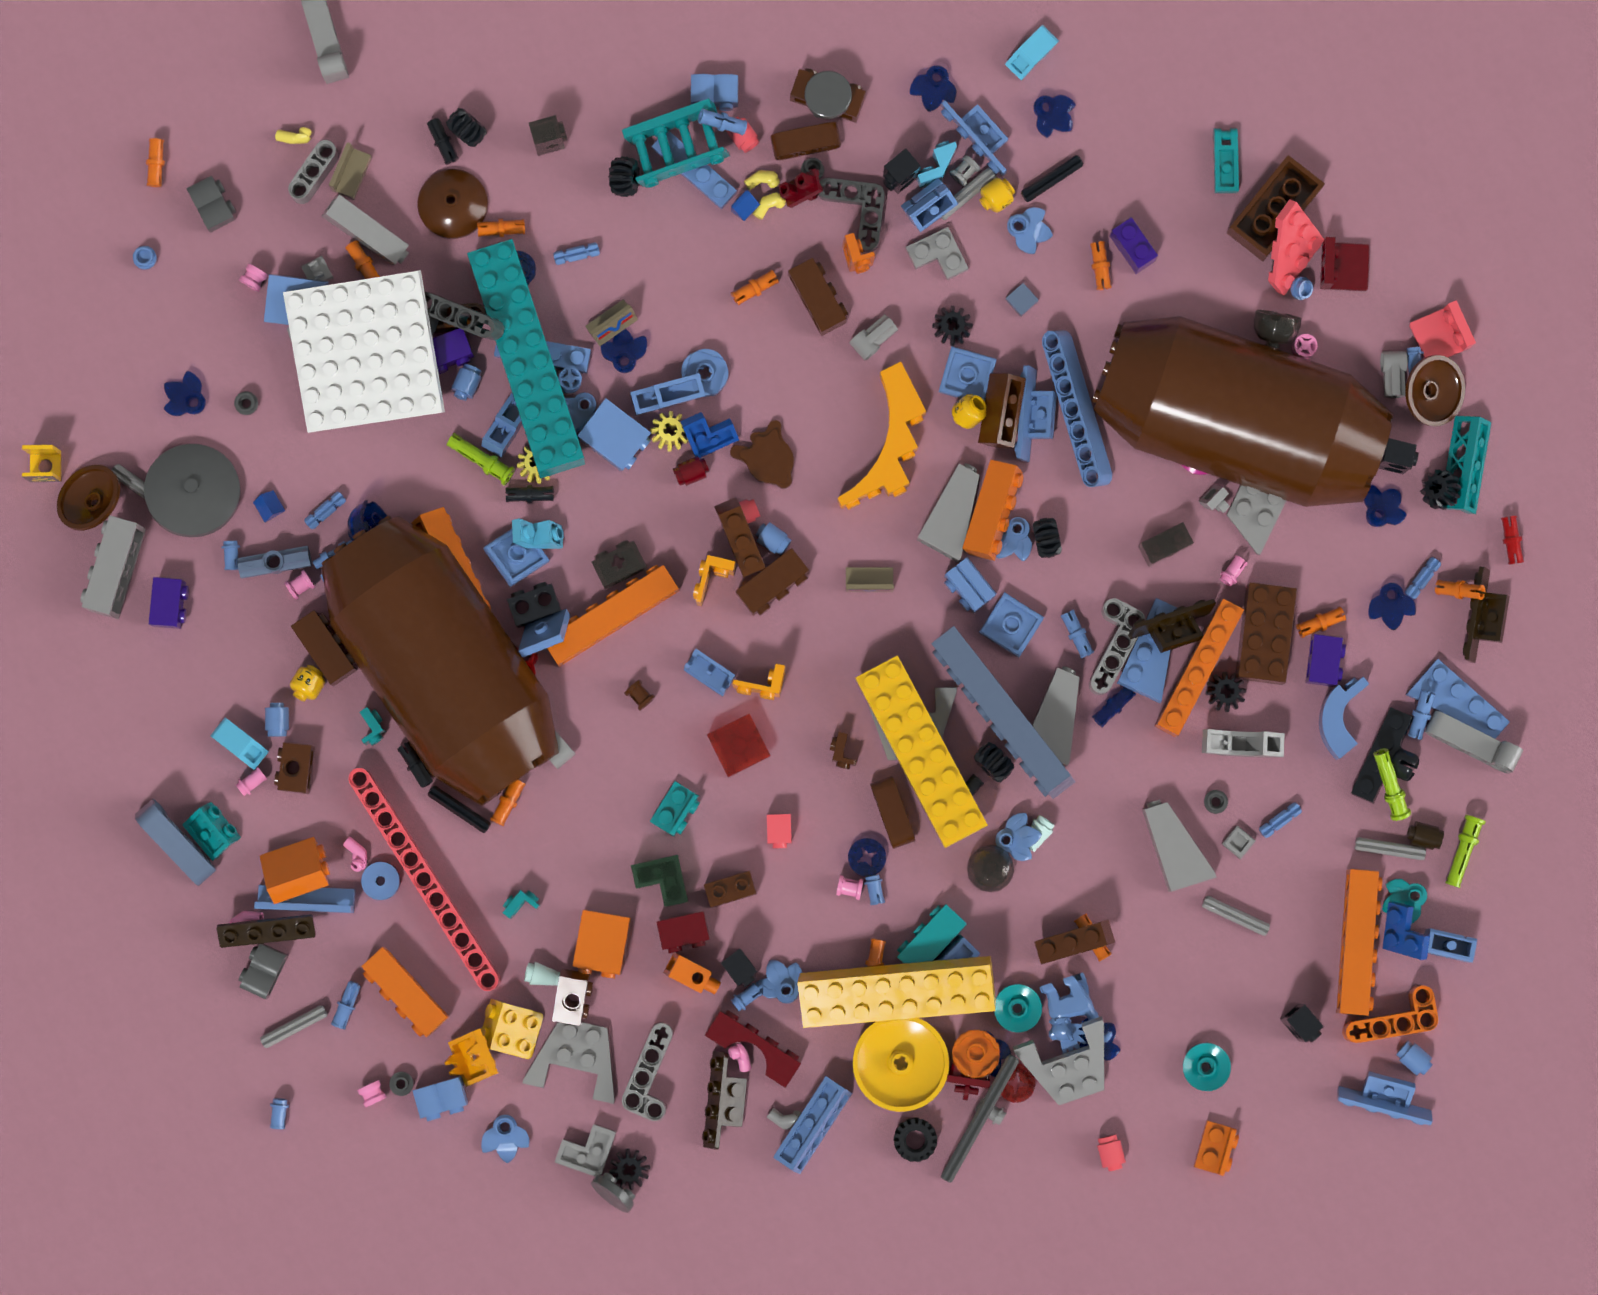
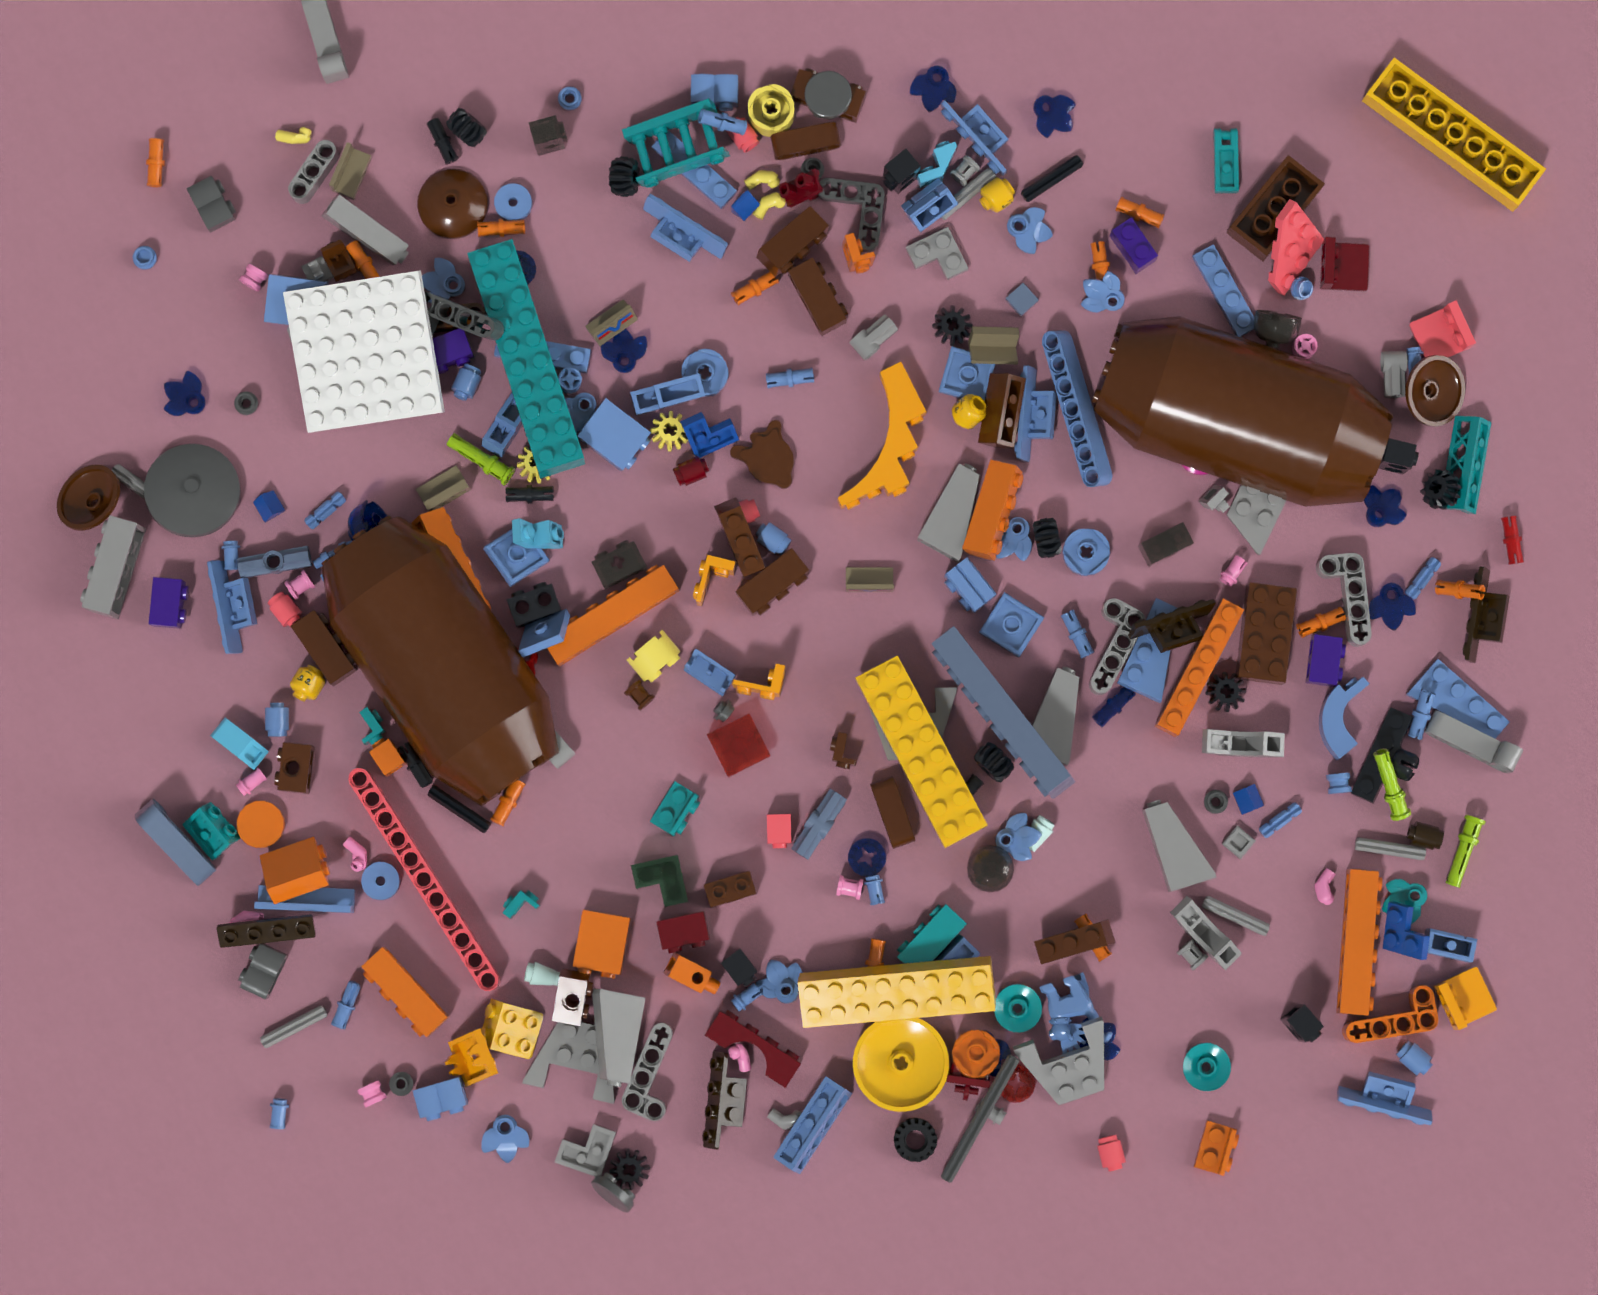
(39, 453): yellow piece -> none
(233, 605): none -> medium blue bracket
(260, 824): none -> orange tile
(284, 609): none -> coral brick
(338, 260): none -> reddish brown bracket
(387, 756): none -> orange brick
(439, 280): none -> medium blue plate
(443, 489): none -> dark tan panel
(508, 193): none -> medium blue piece
(569, 91): none -> medium blue plate
(576, 253): medium blue axle -> none
(617, 1033): none -> light grey slope
(654, 656): none -> light yellow brick
(680, 232): none -> medium blue bracket
(723, 710): none -> dark grey plate
(767, 98): none -> light yellow brick
(790, 377): none -> medium blue pin
(793, 242): none -> reddish brown brick
(819, 824): none -> sand blue piece
(993, 345): none -> dark tan panel
(1031, 52): medium azure slope -> none
(1086, 538): none -> medium blue plate
(1101, 291): none -> medium blue plate
(1140, 212): none -> orange pin
(1192, 954): none -> light grey bush
(1205, 933): none -> light grey arch
(1224, 290): none -> medium blue plate
(1248, 799): none -> blue slope
(1322, 887): none -> bright pink arm
(1339, 783): none -> medium blue wheel
(1349, 599): none -> light grey beam
(1453, 134): none -> yellow brick
(1465, 998): none -> light orange bracket

